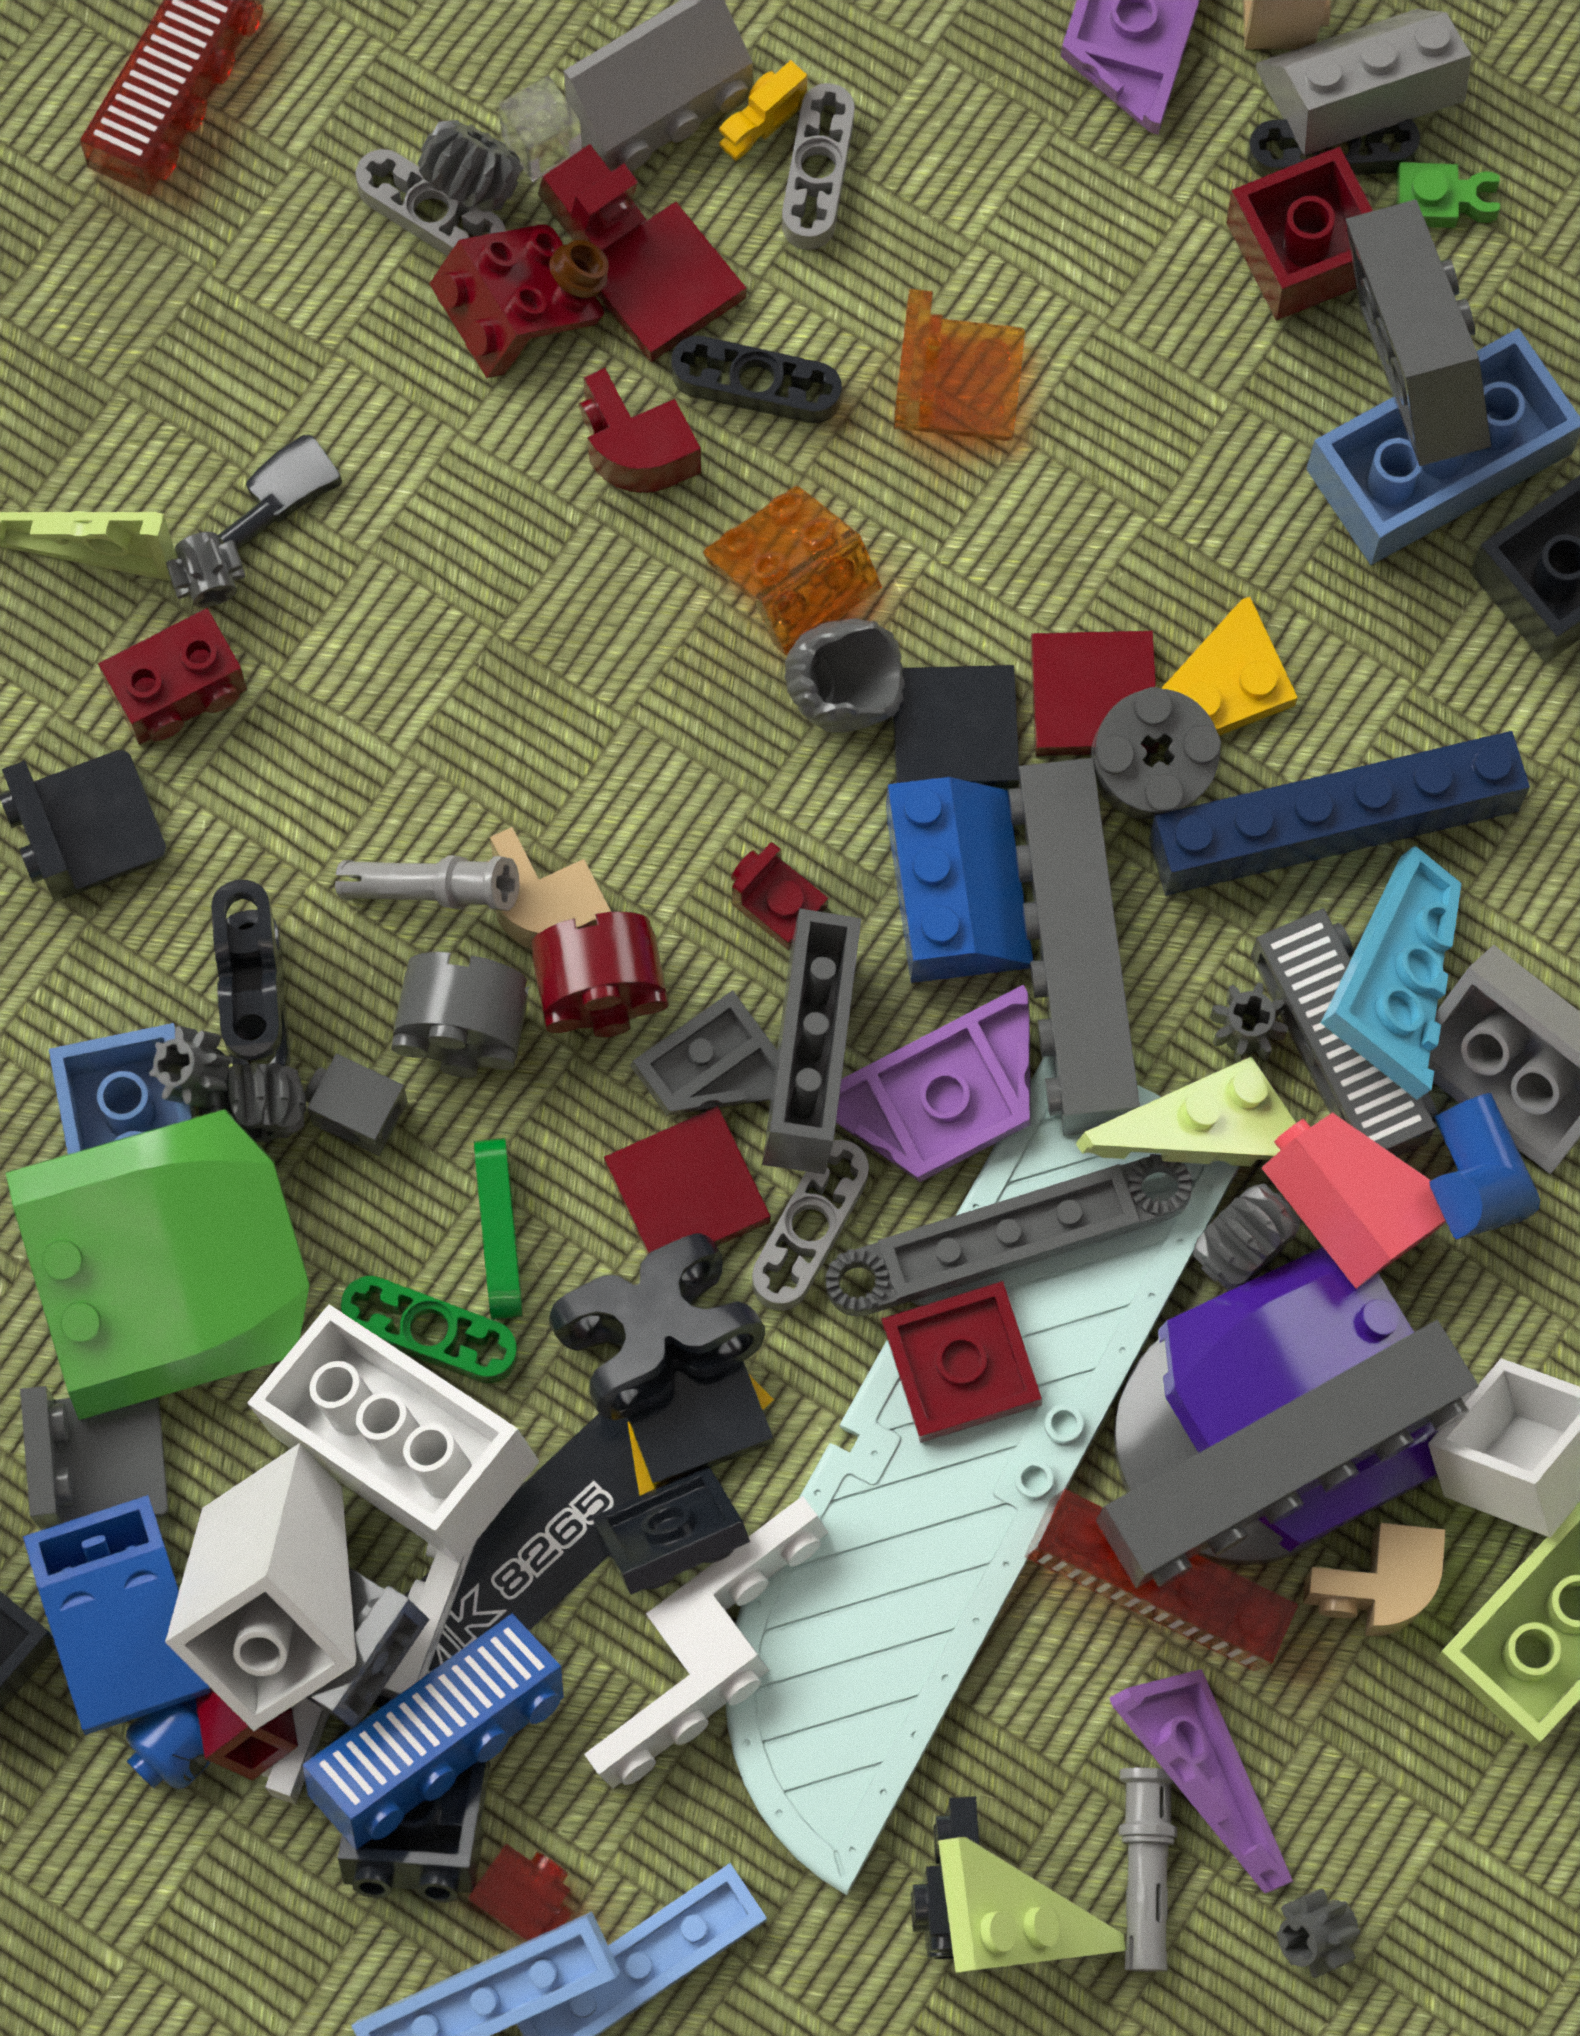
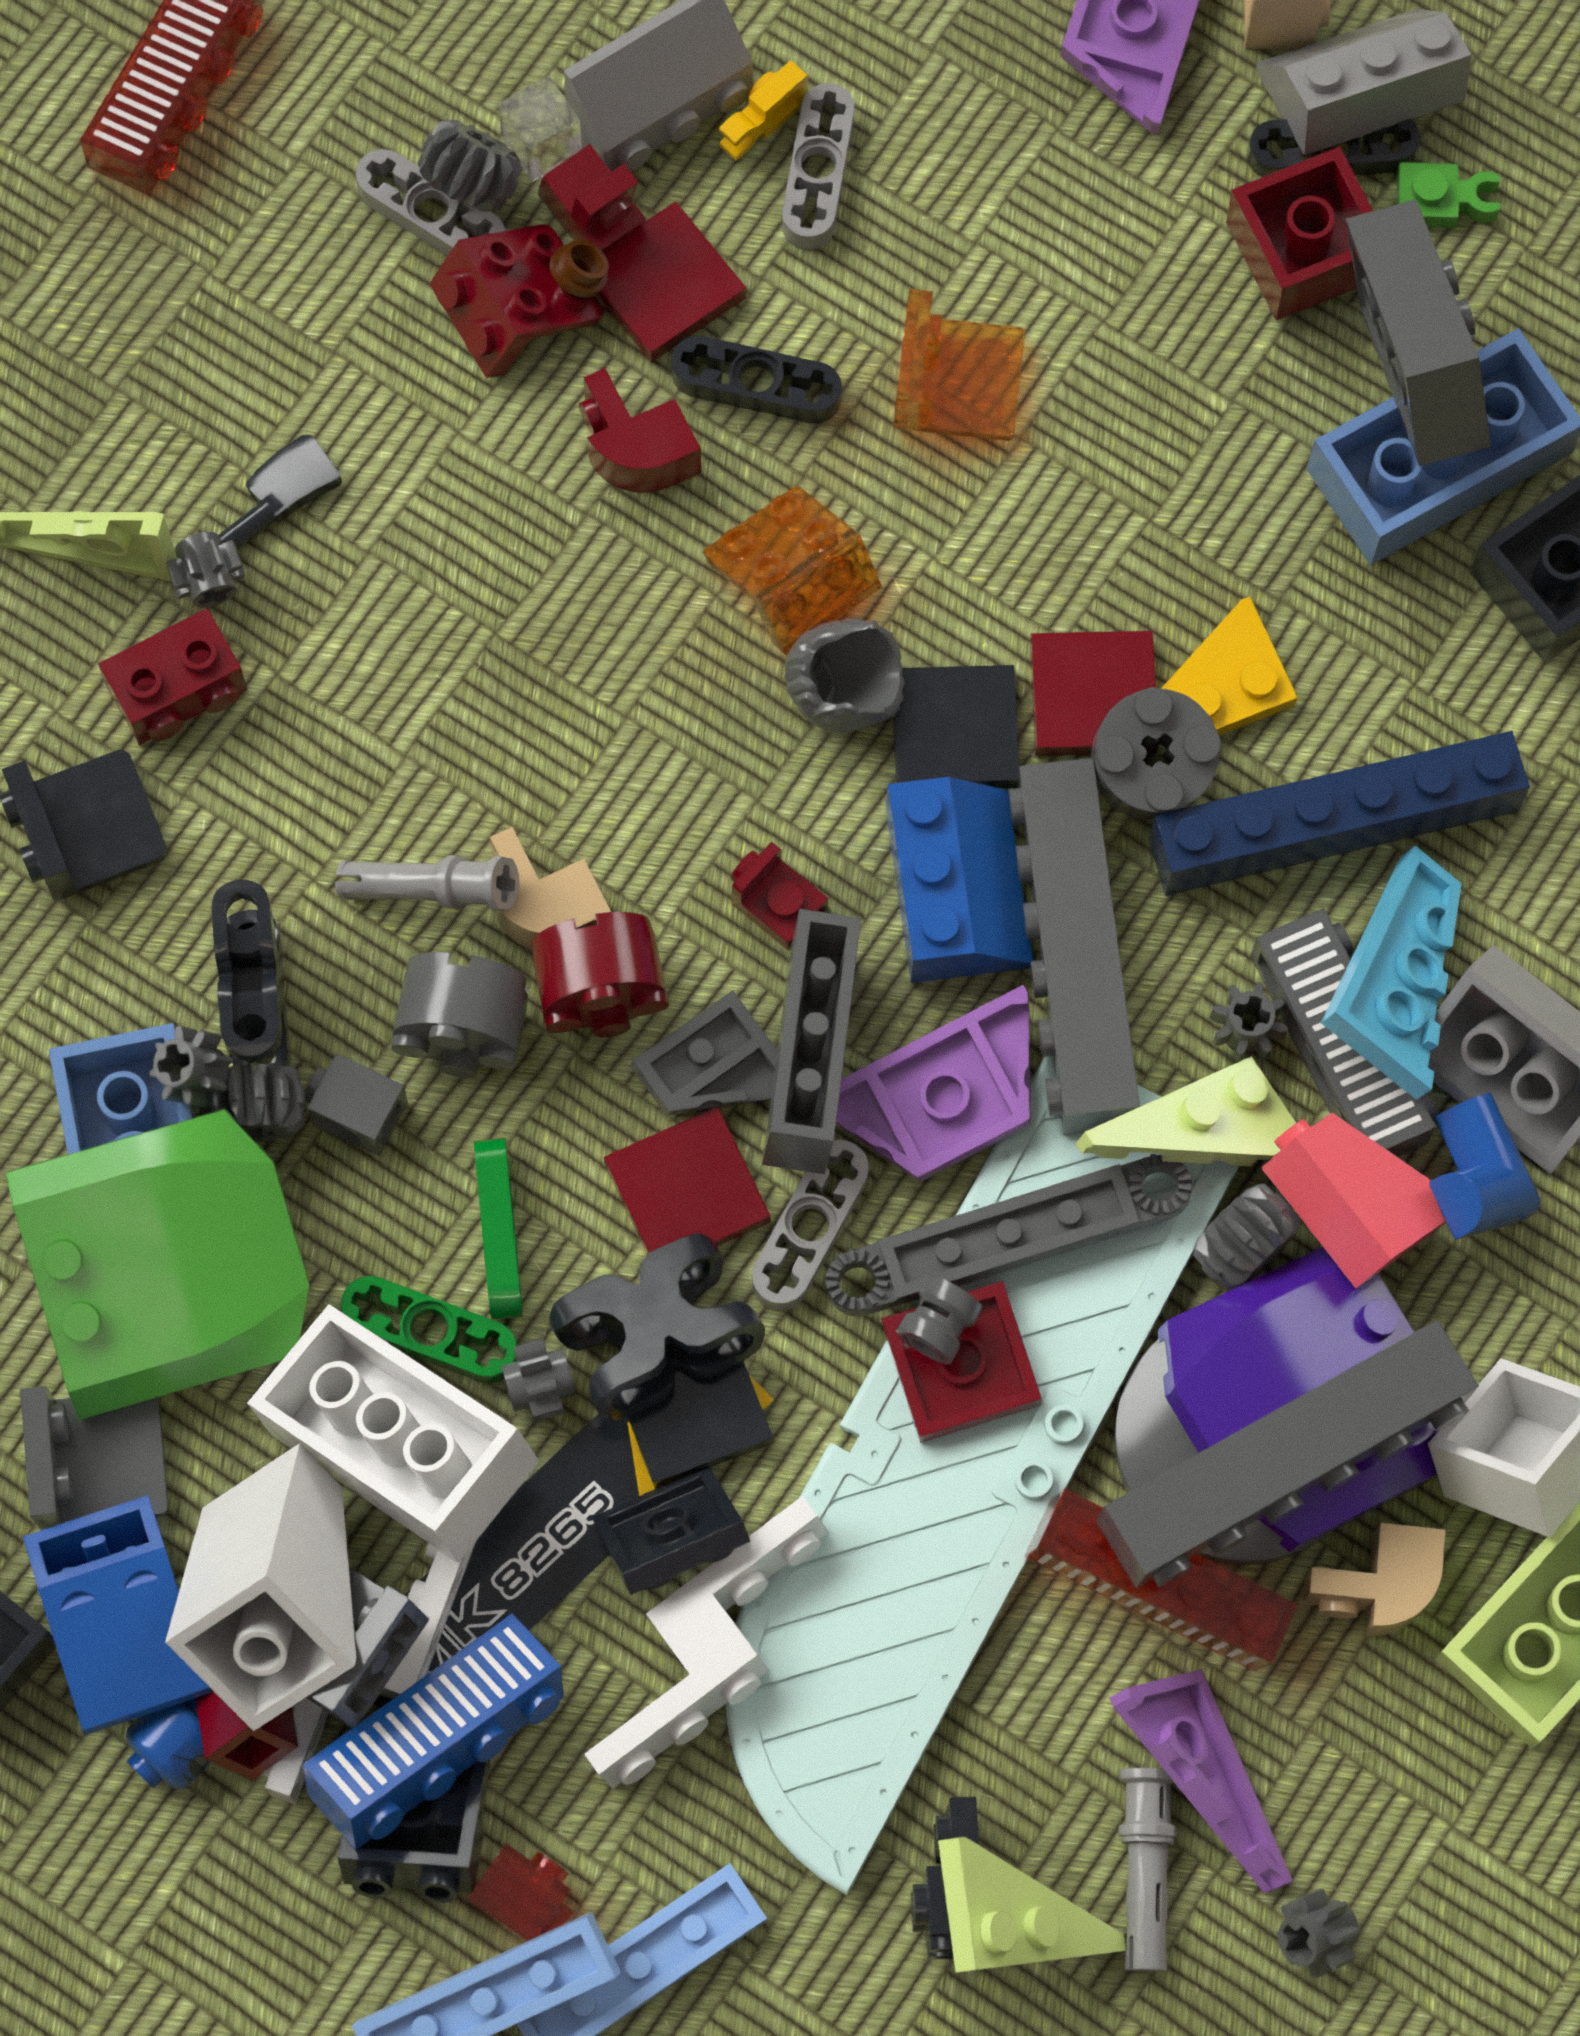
(538, 1380): none -> dark grey gear
(939, 1320): none -> dark grey wheel

